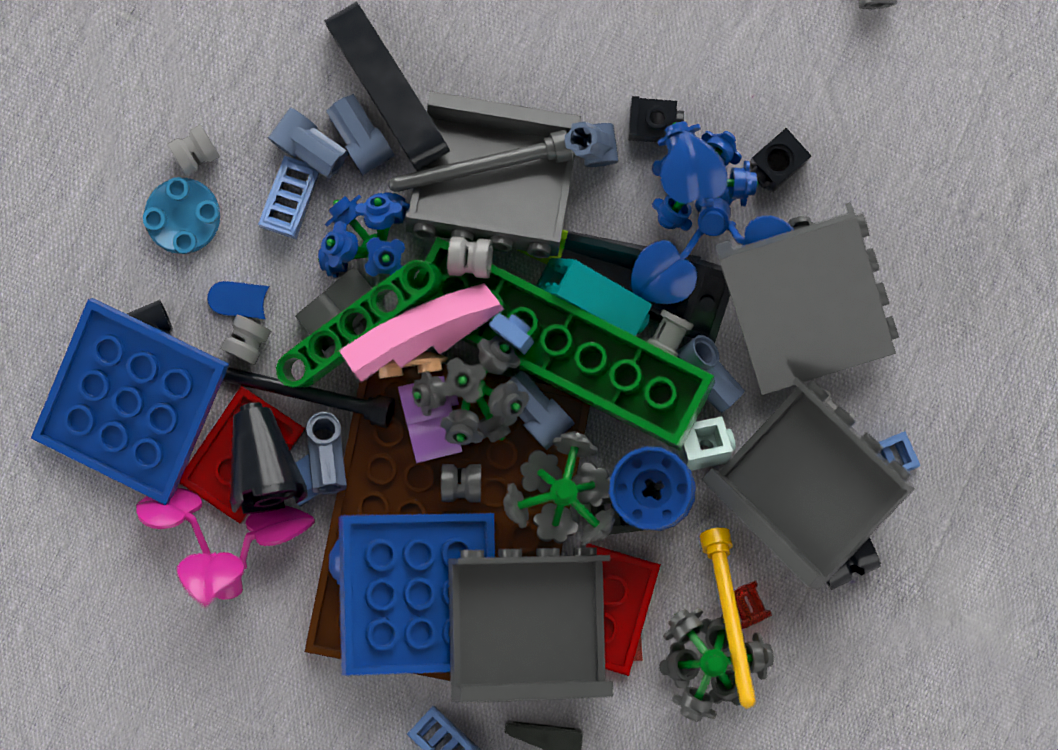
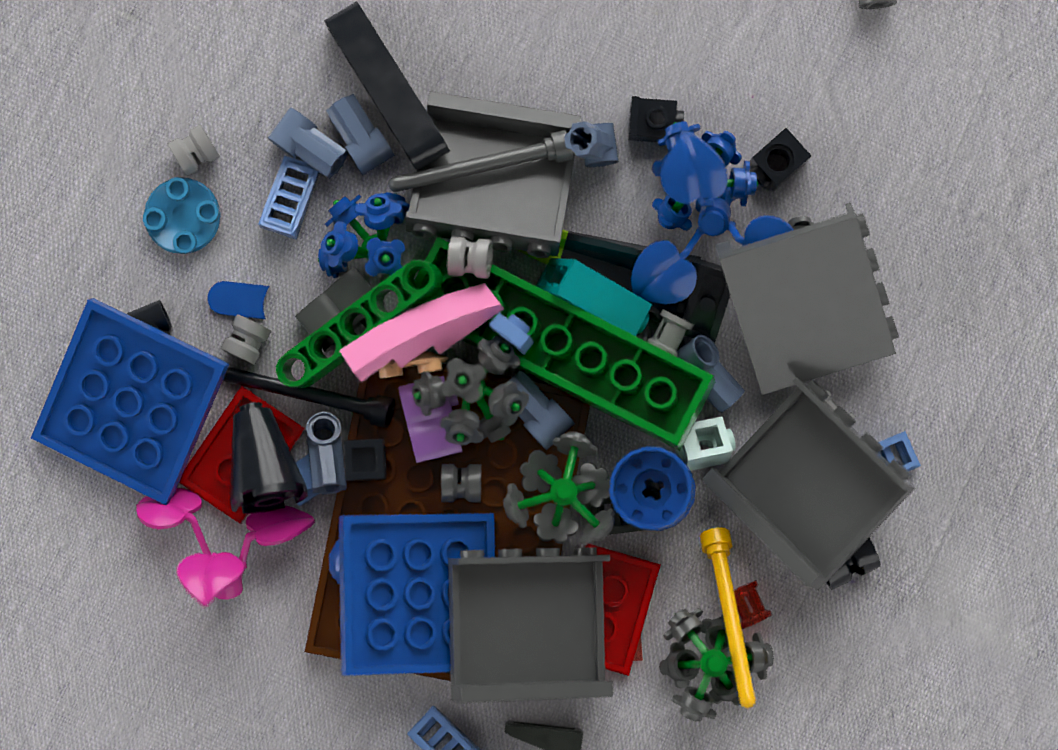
(365, 460): none -> black brick

